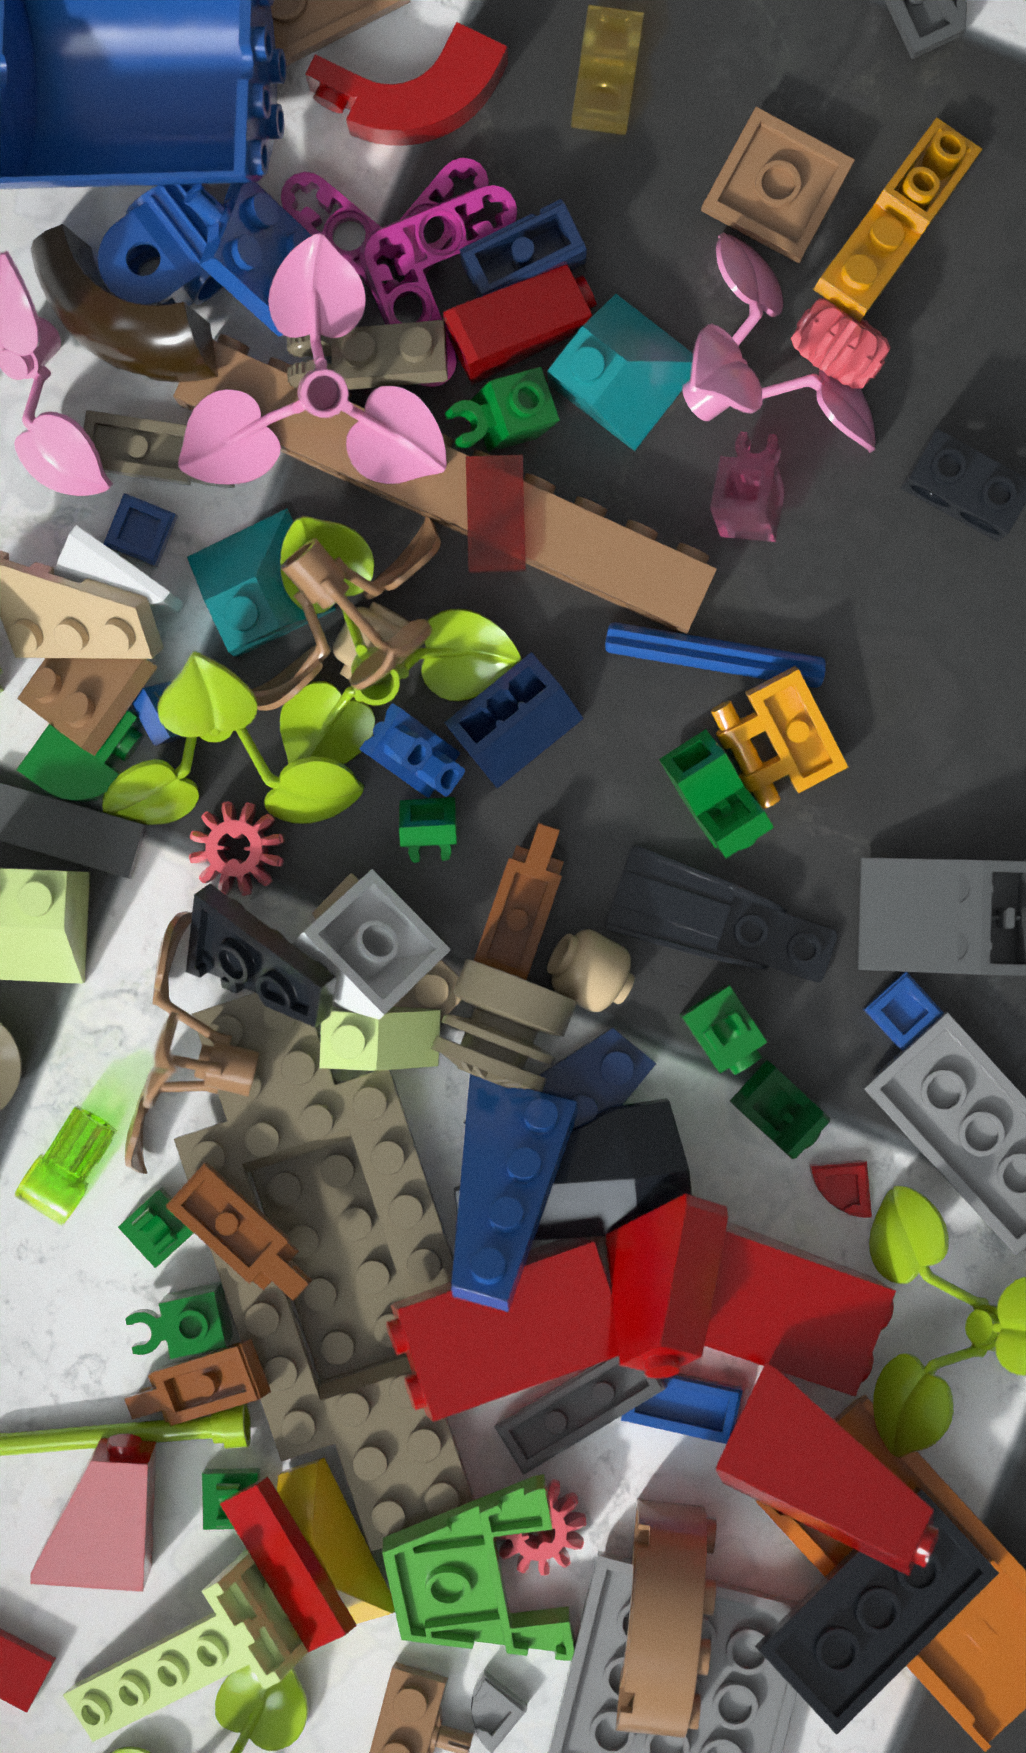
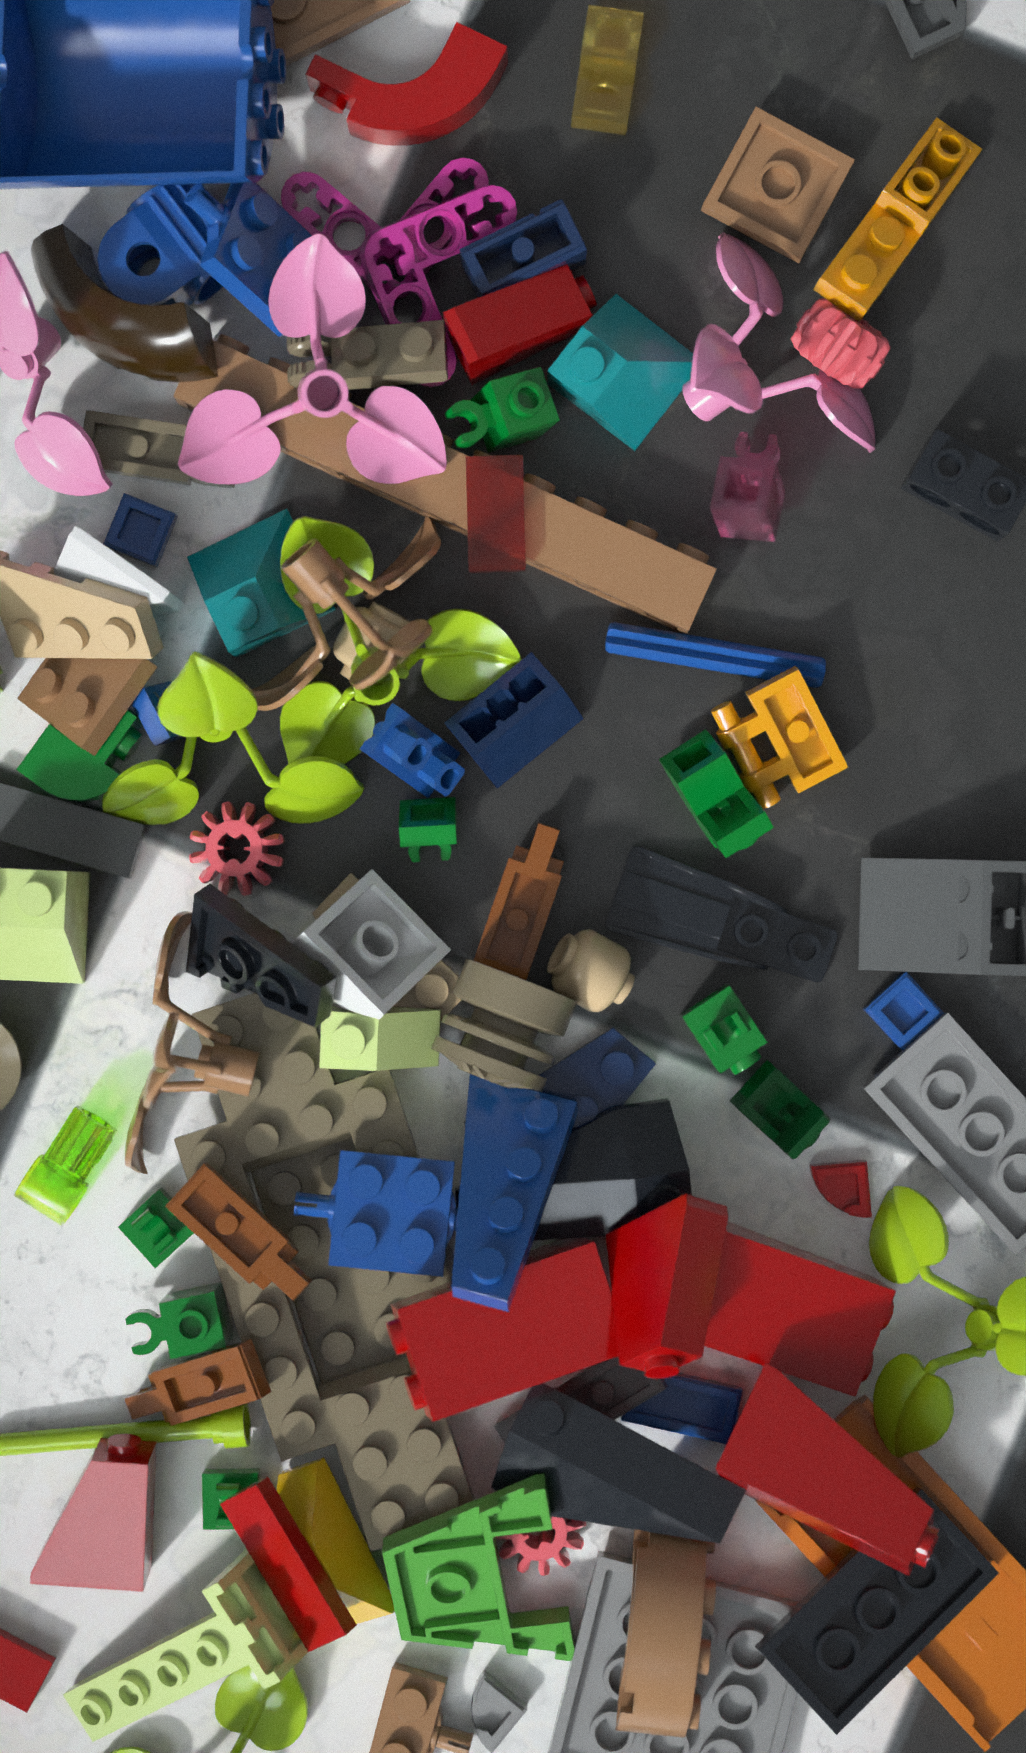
(388, 1213): none -> blue plate
(612, 1473): none -> black wedge

